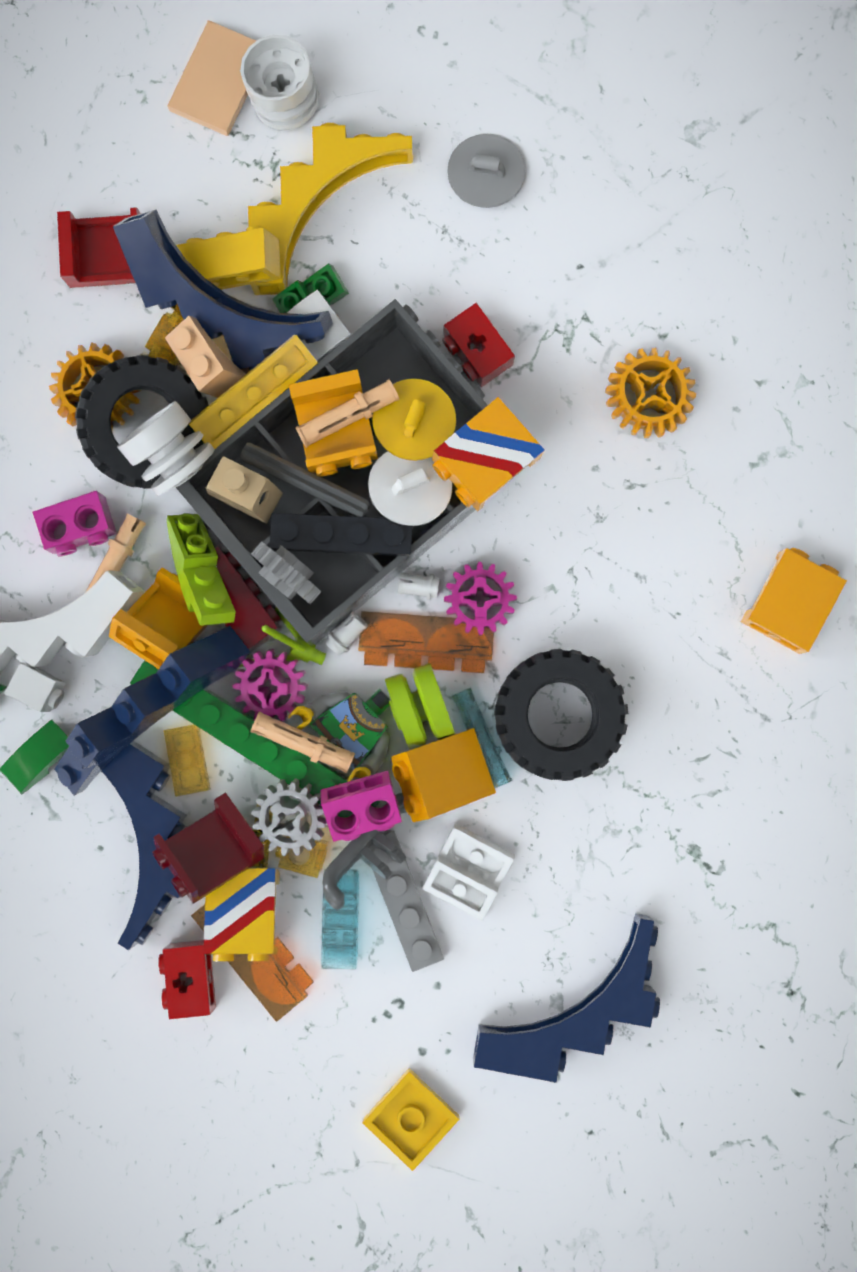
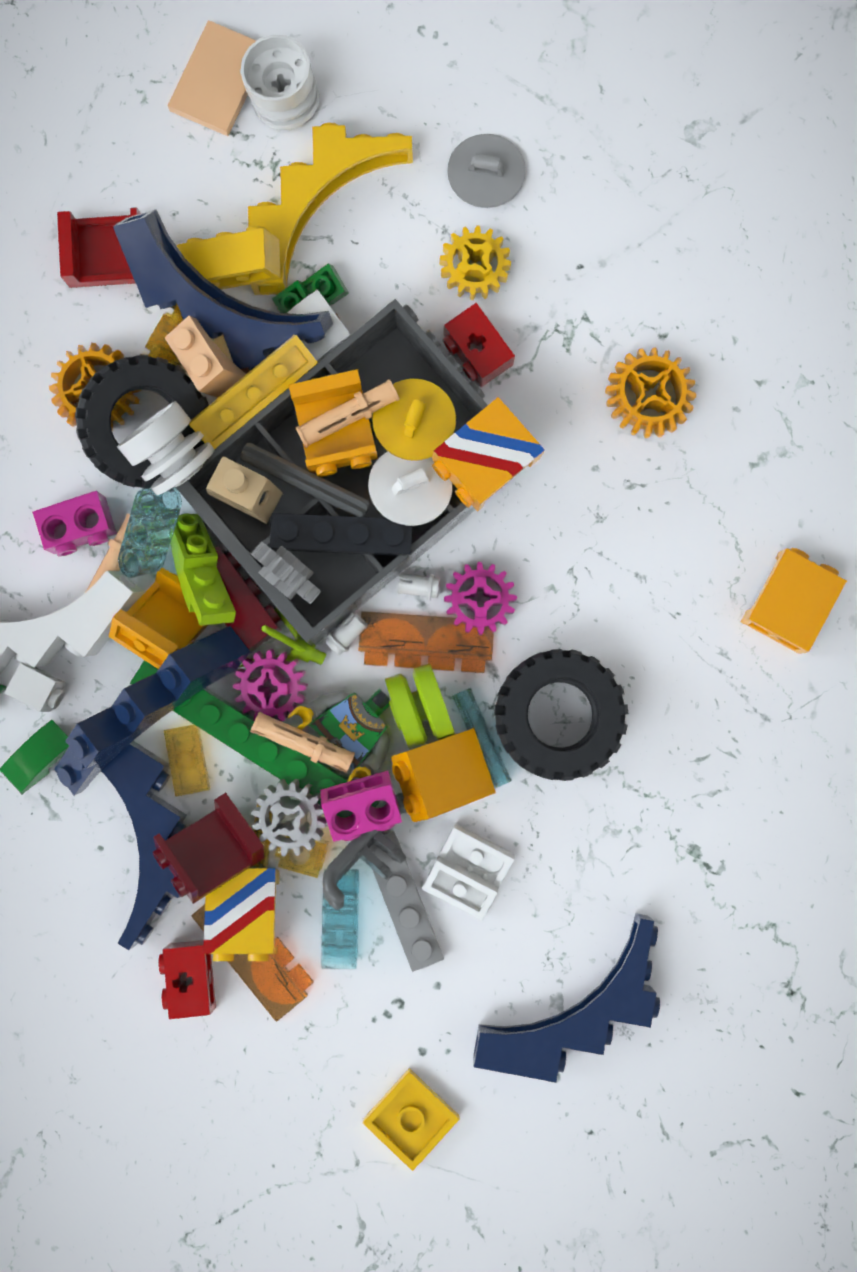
(149, 532): none -> clear light blue beam
(475, 248): none -> yellow gear

